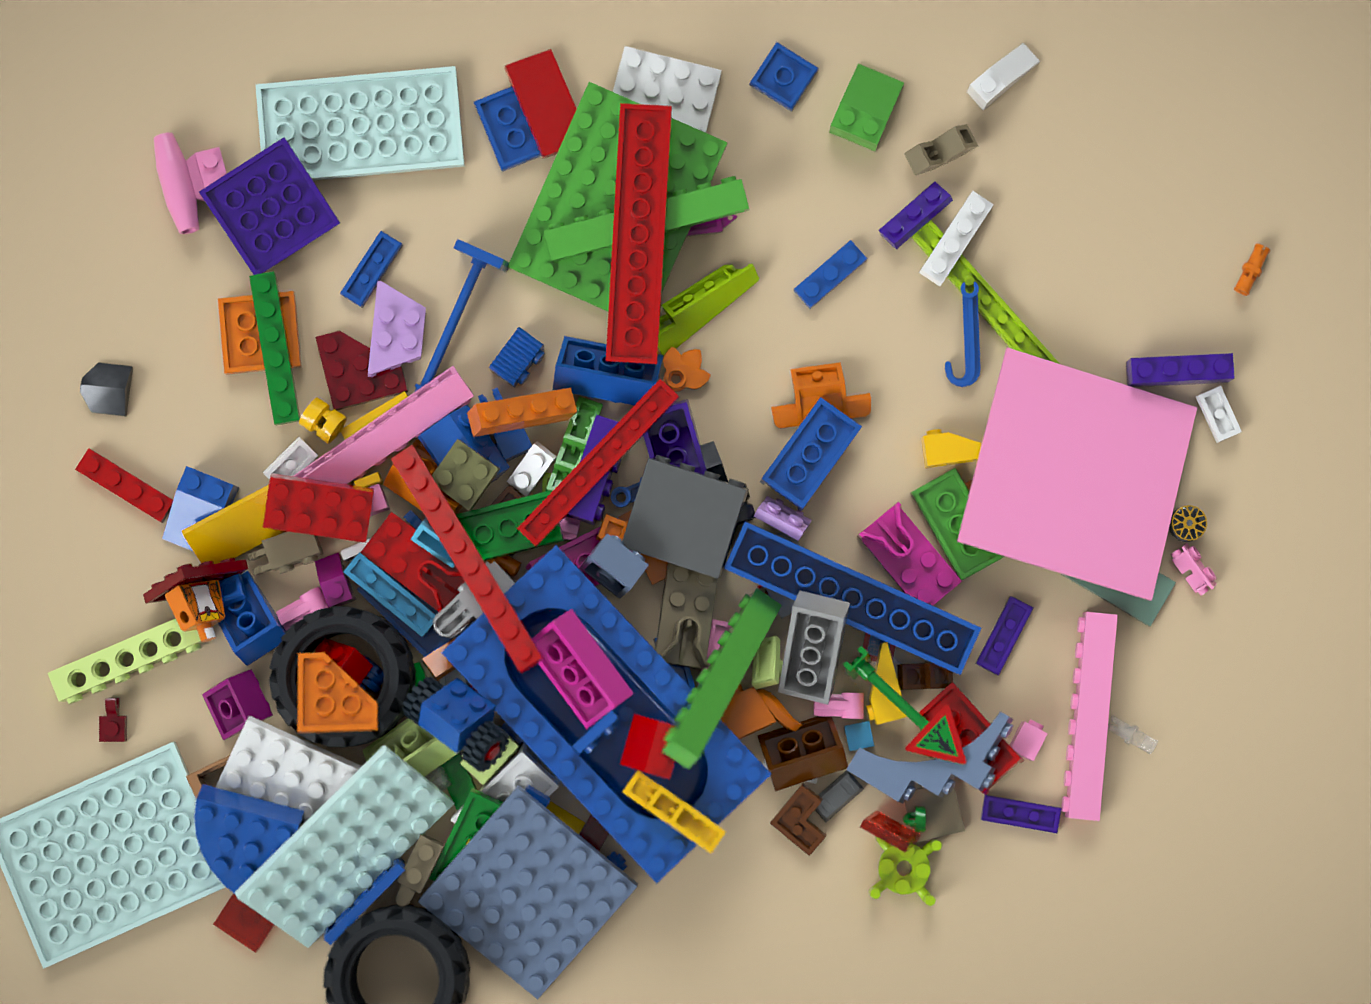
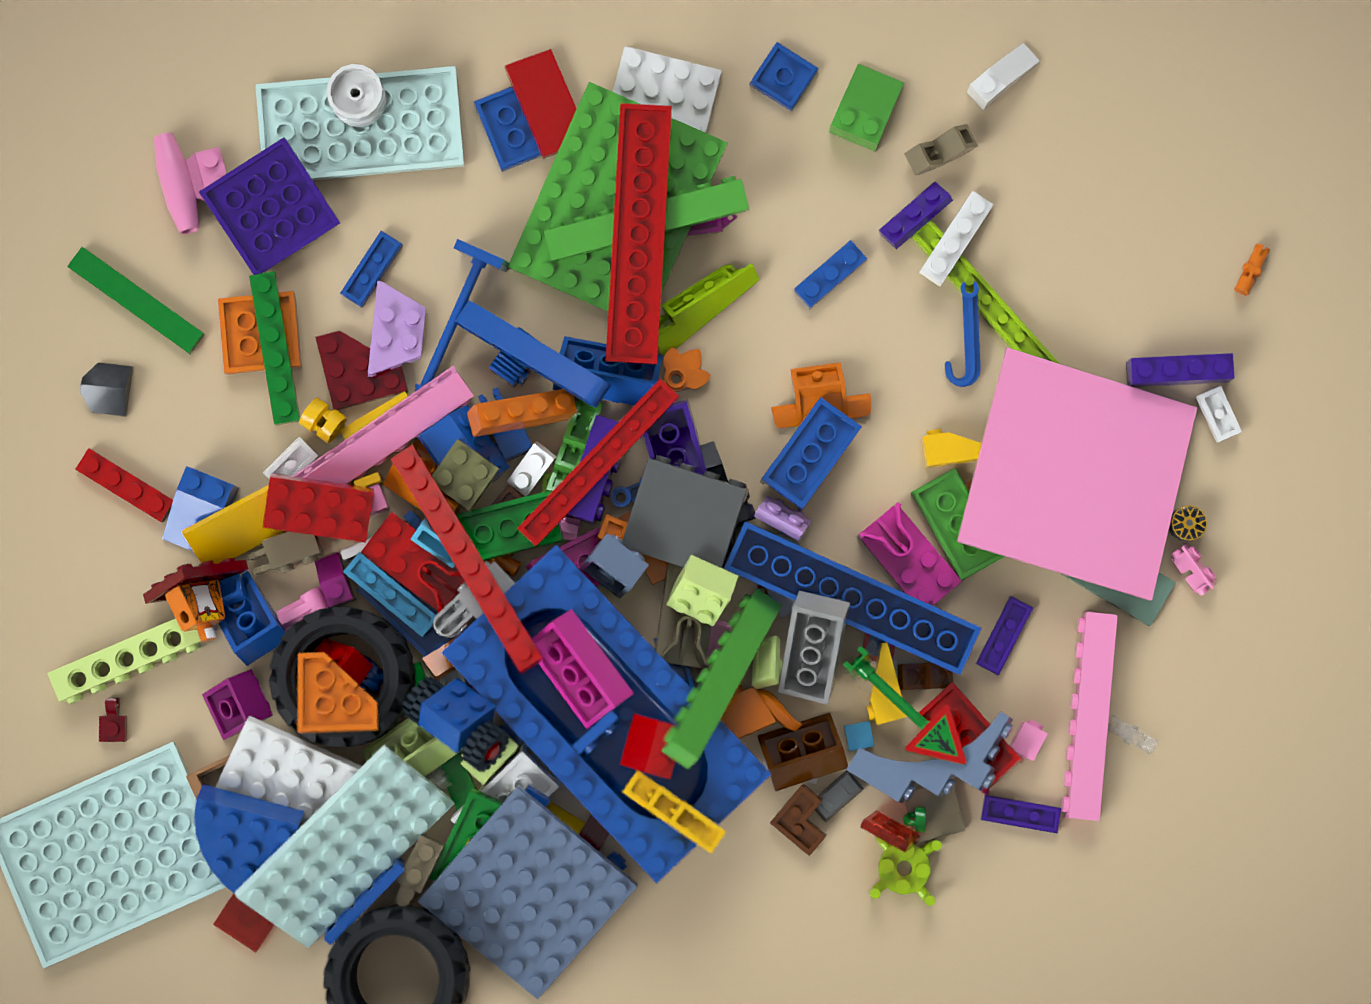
(136, 300): none -> green tile
(366, 84): none -> white wheel
(532, 354): none -> blue beam
(702, 590): none -> yellowish green brick
(844, 705): bright pink piece -> none

